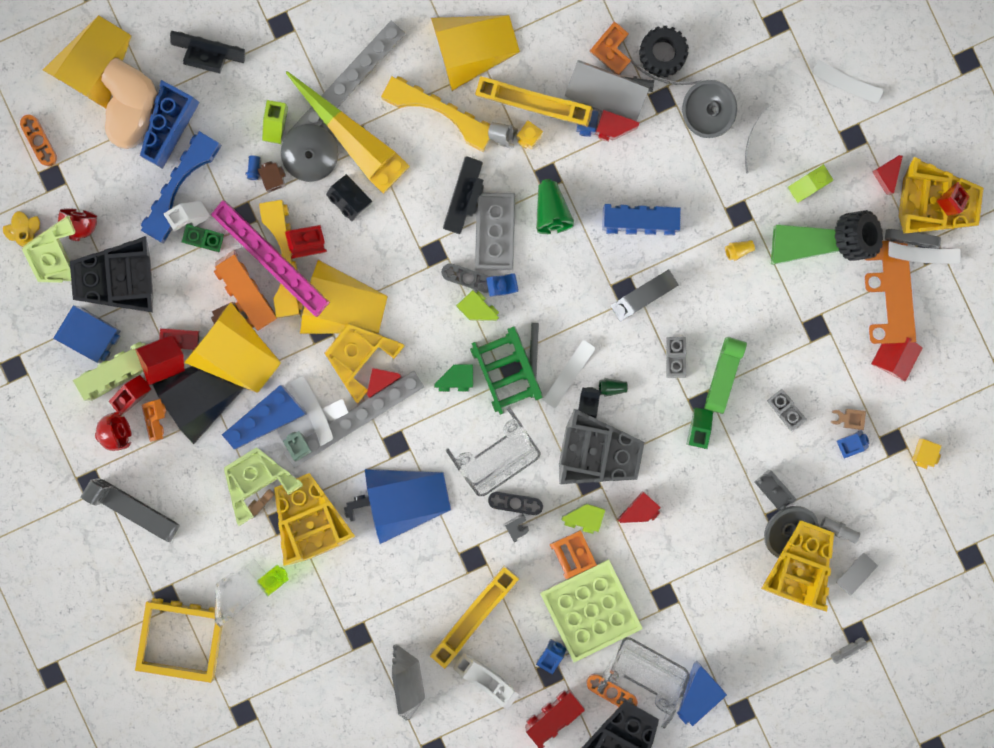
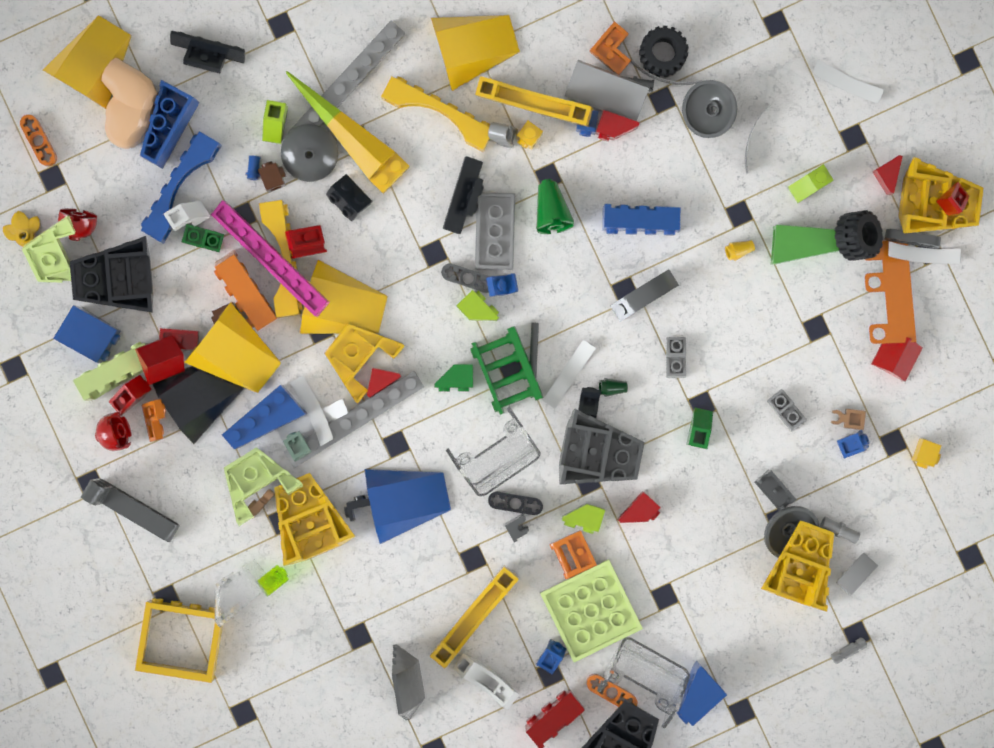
(724, 374): bright green beam -> none

